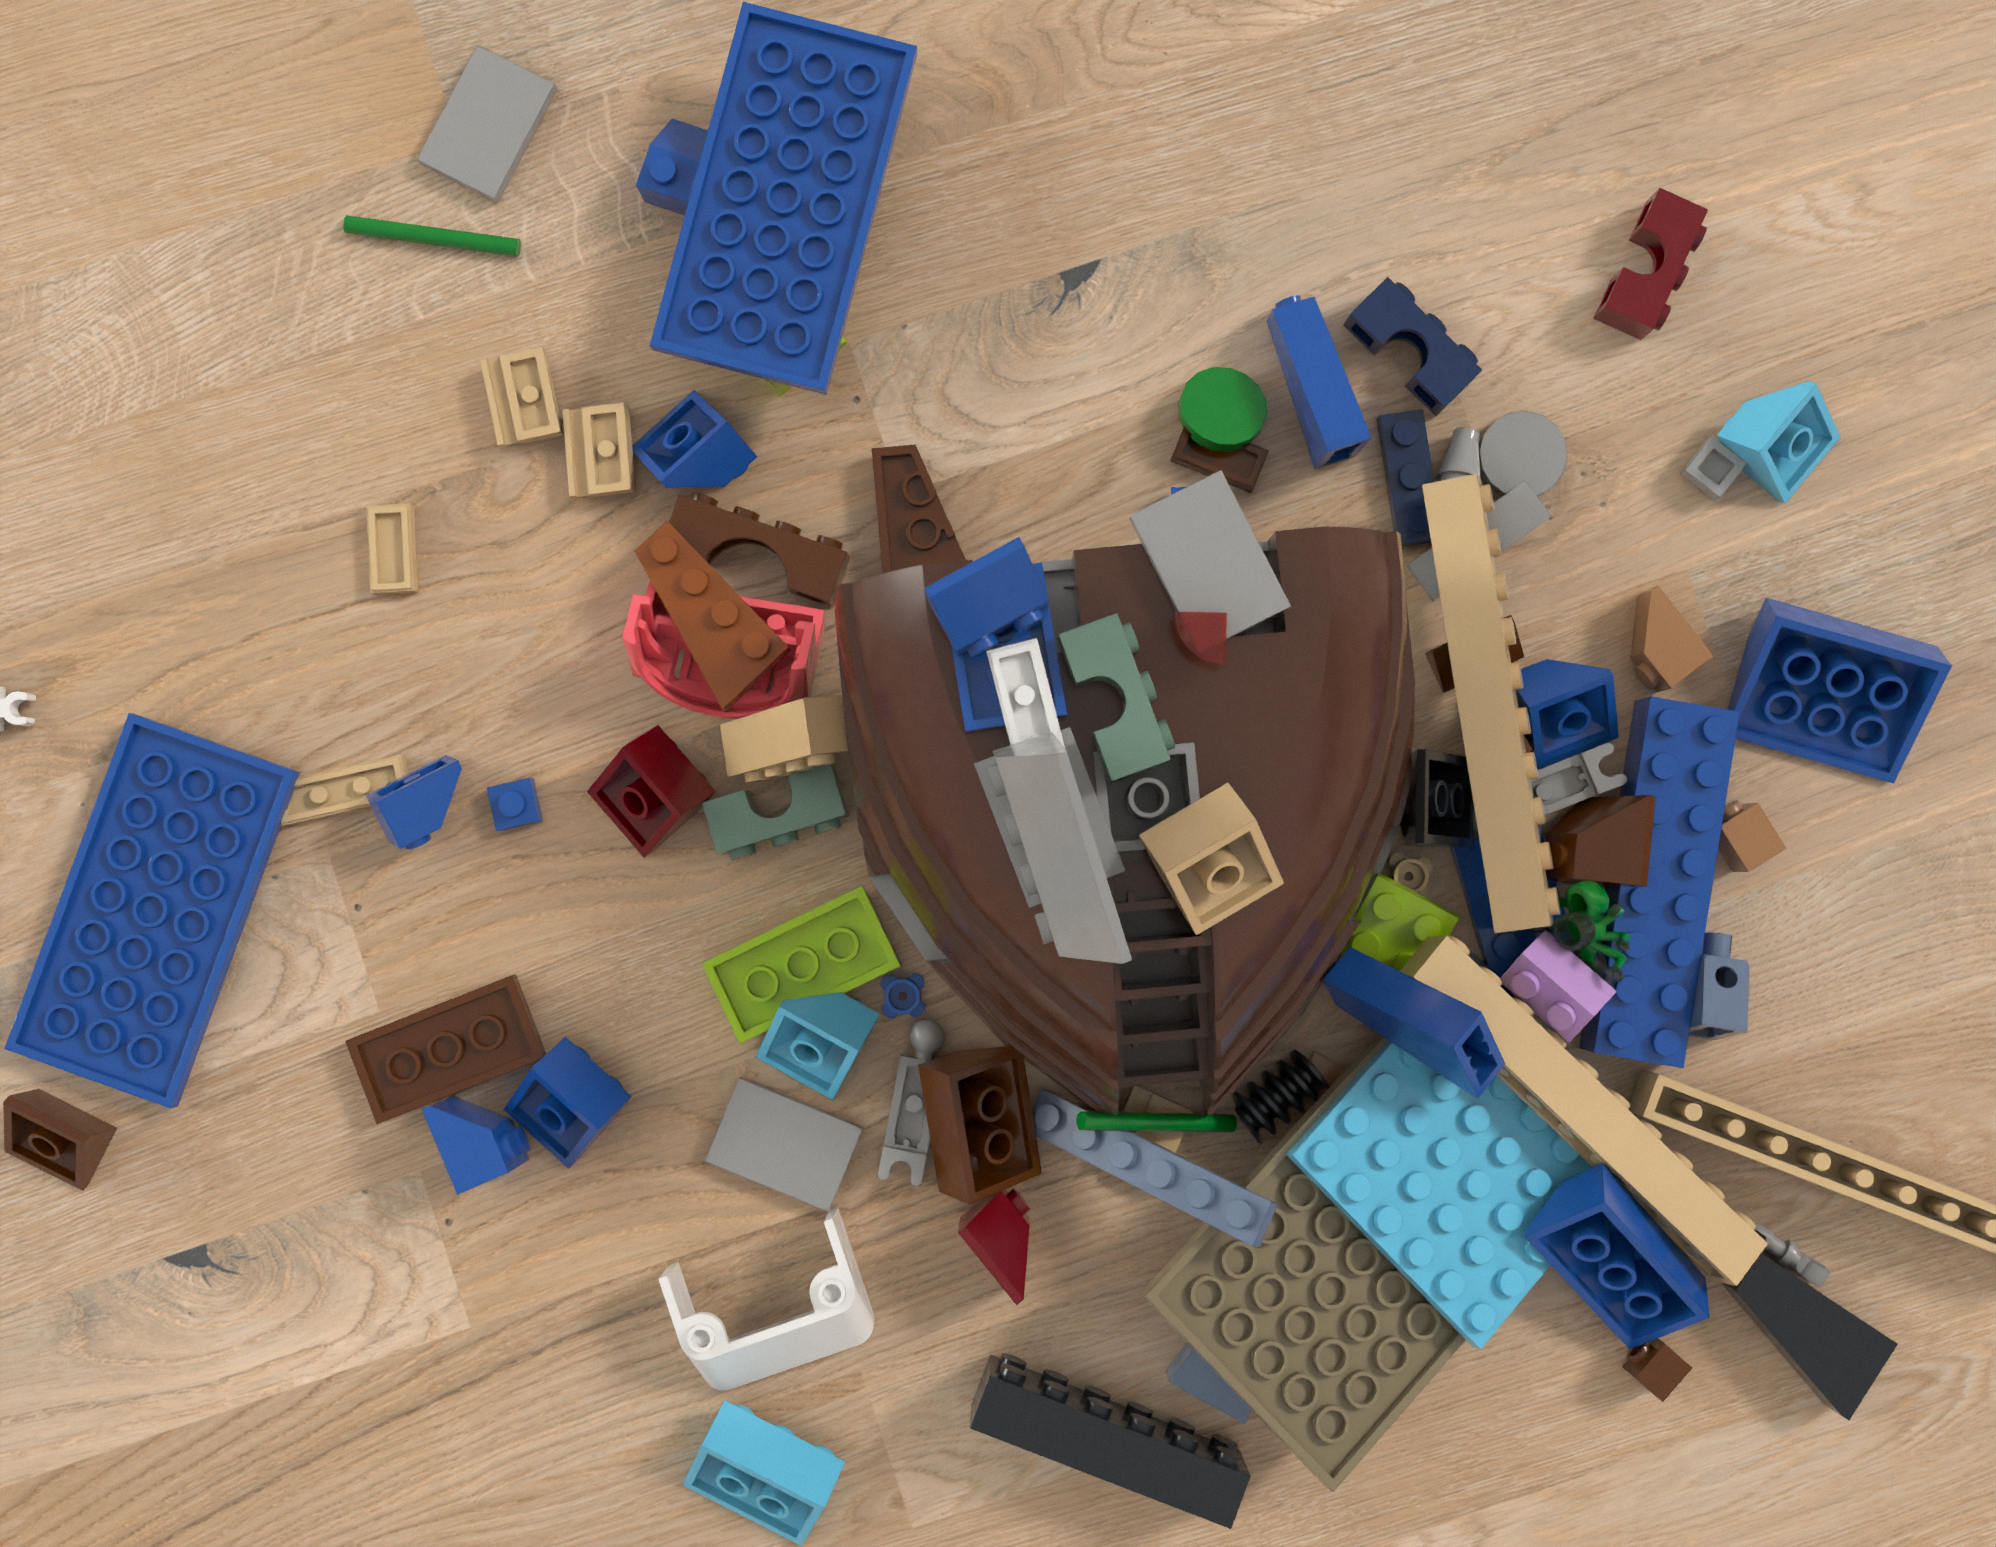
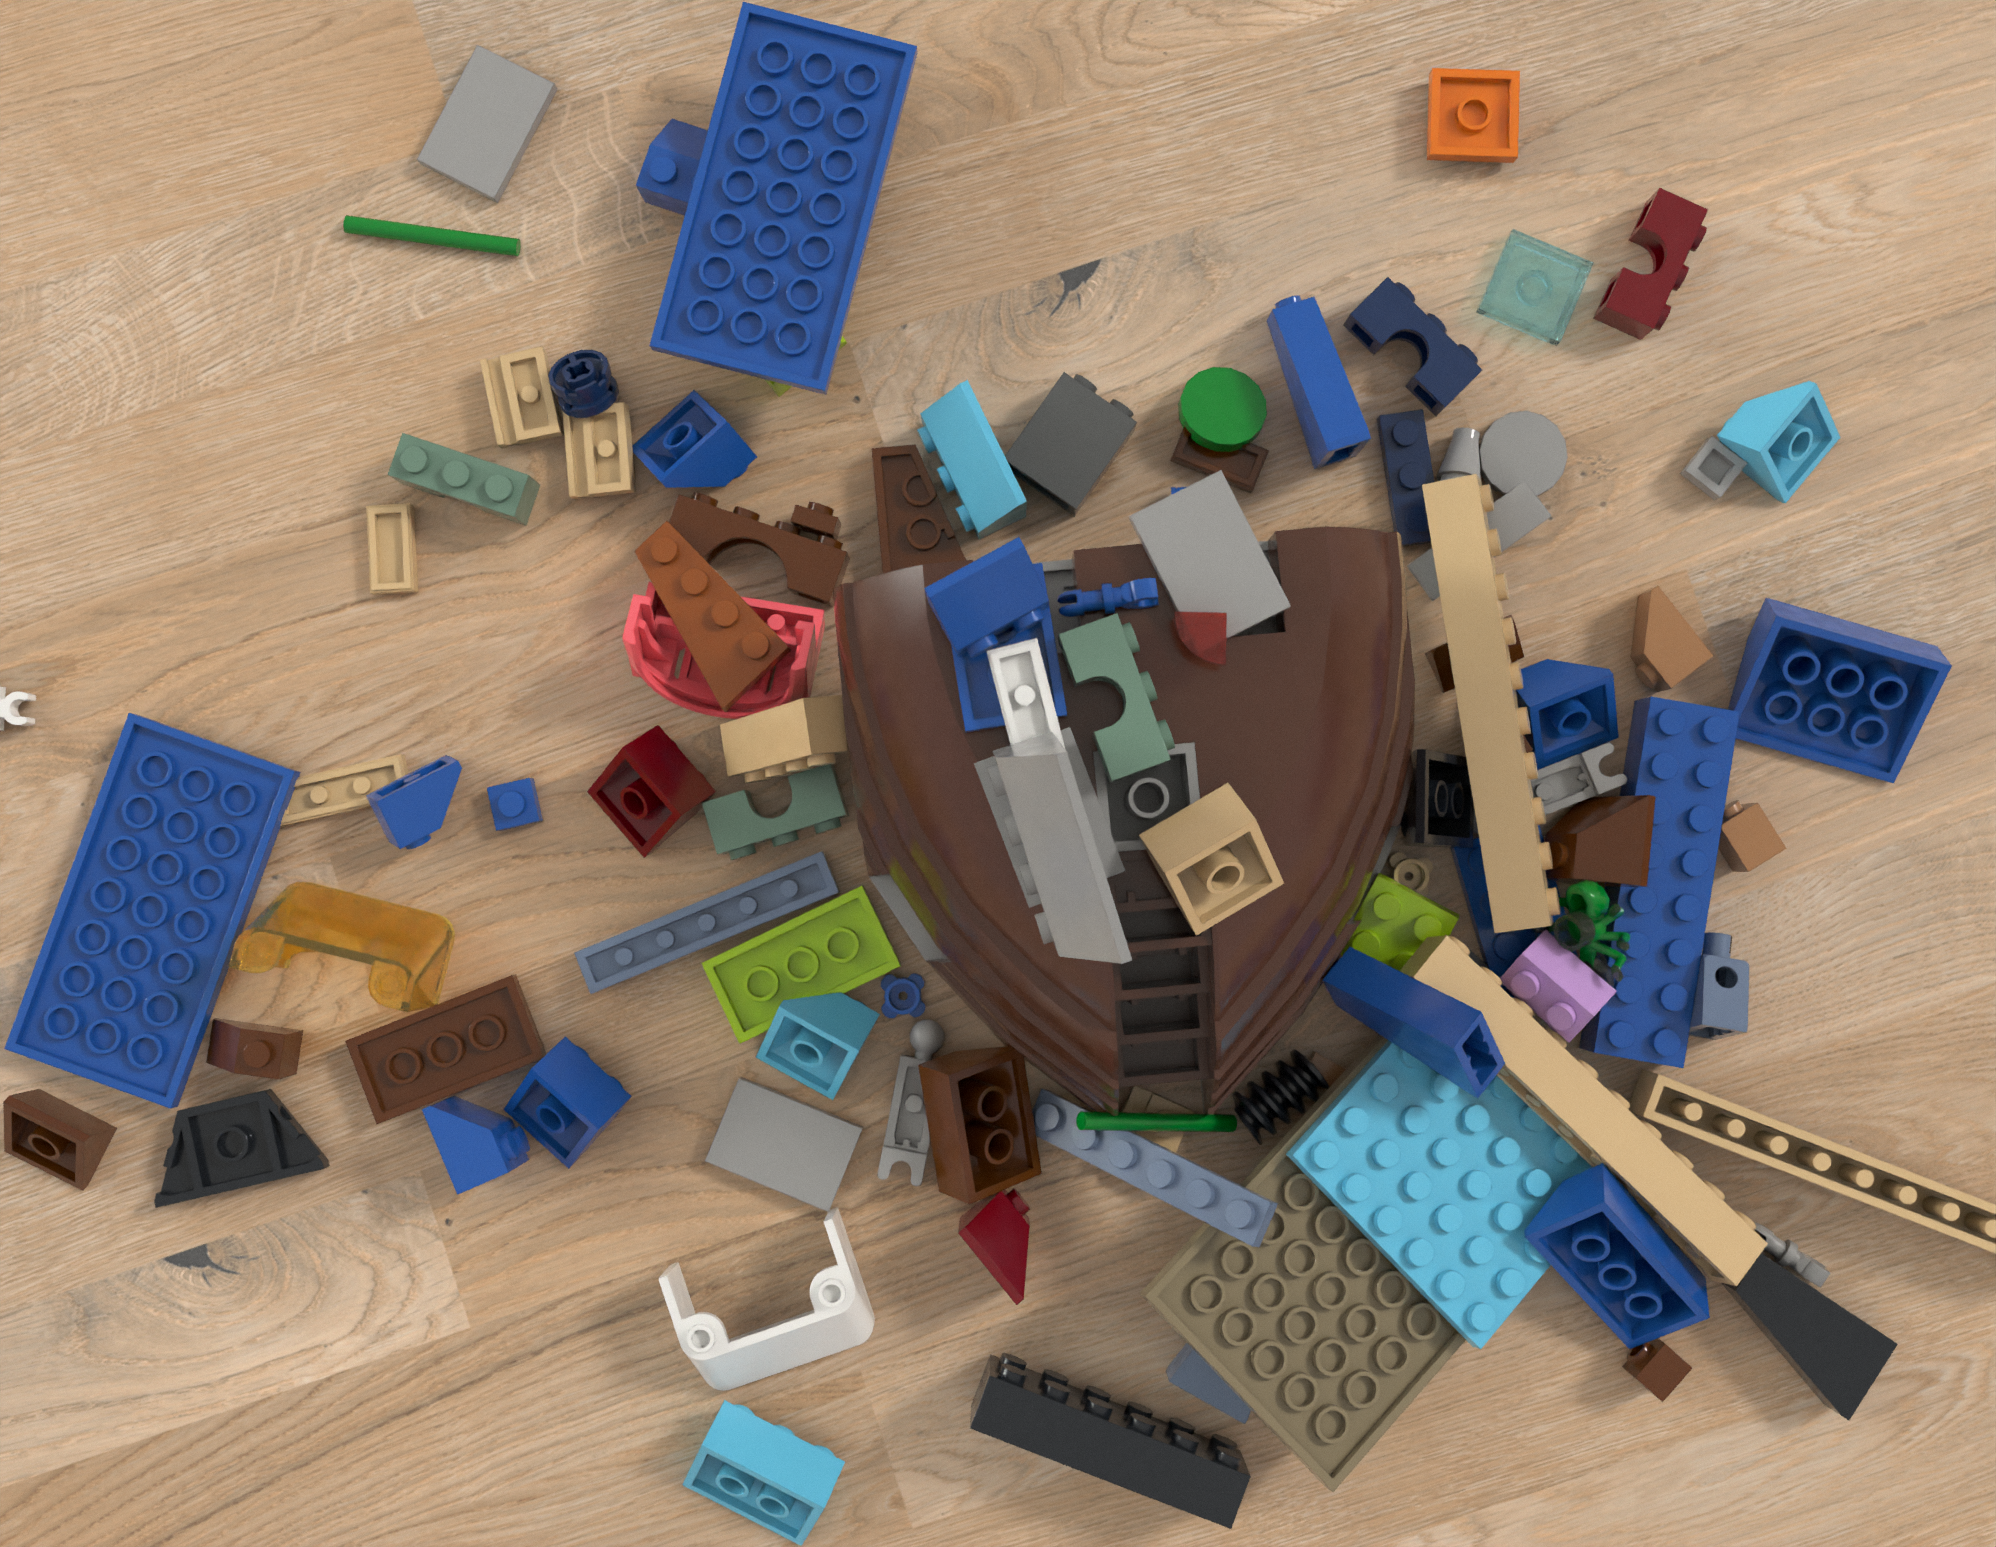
(235, 1147): none -> black wing
(254, 1049): none -> reddish brown slope
(401, 943): none -> clear yellow windscreen
(464, 478): none -> sand green arch
(583, 383): none -> dark blue wheel
(706, 922): none -> sand blue plate
(816, 520): none -> reddish brown plate
(972, 462): none -> medium azure slope
(1070, 442): none -> dark grey brick
(1134, 594): none -> blue piece
(1473, 115): none -> orange plate
(1534, 287): none -> clear light blue tile

